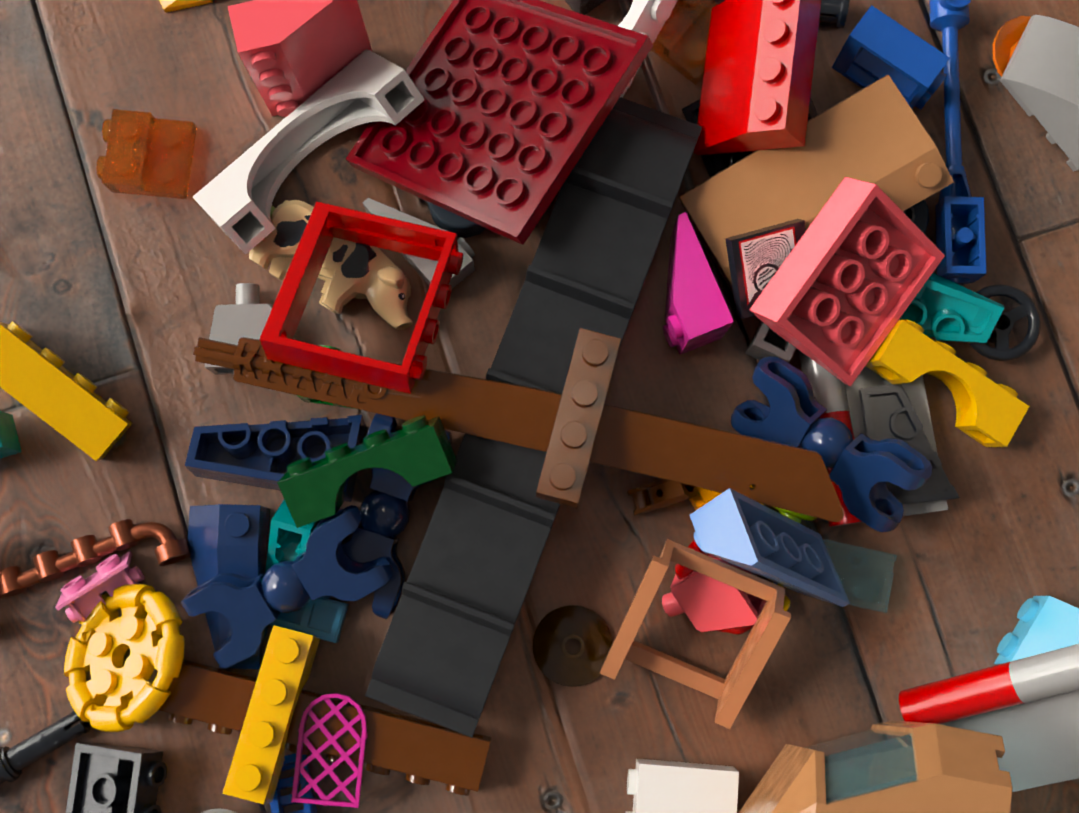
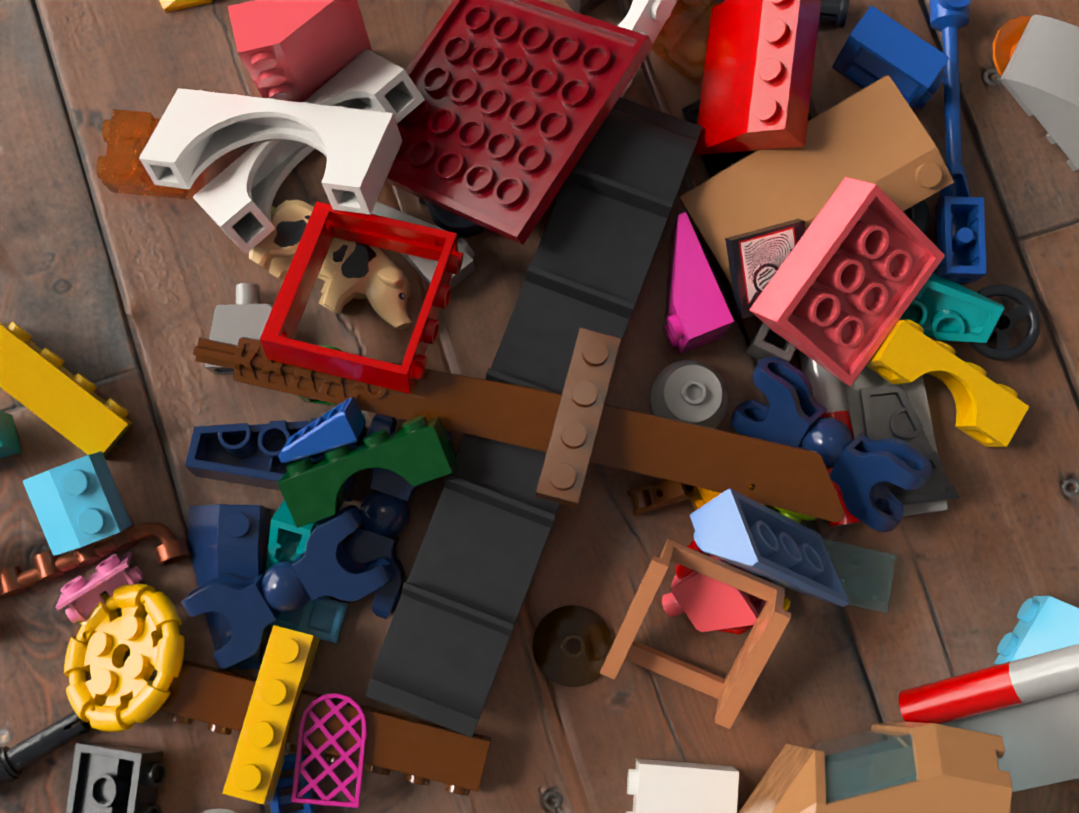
(77, 503): none -> medium azure slope
(209, 124): none -> white arch
(332, 430): none -> blue slope
(690, 394): none -> light grey cone

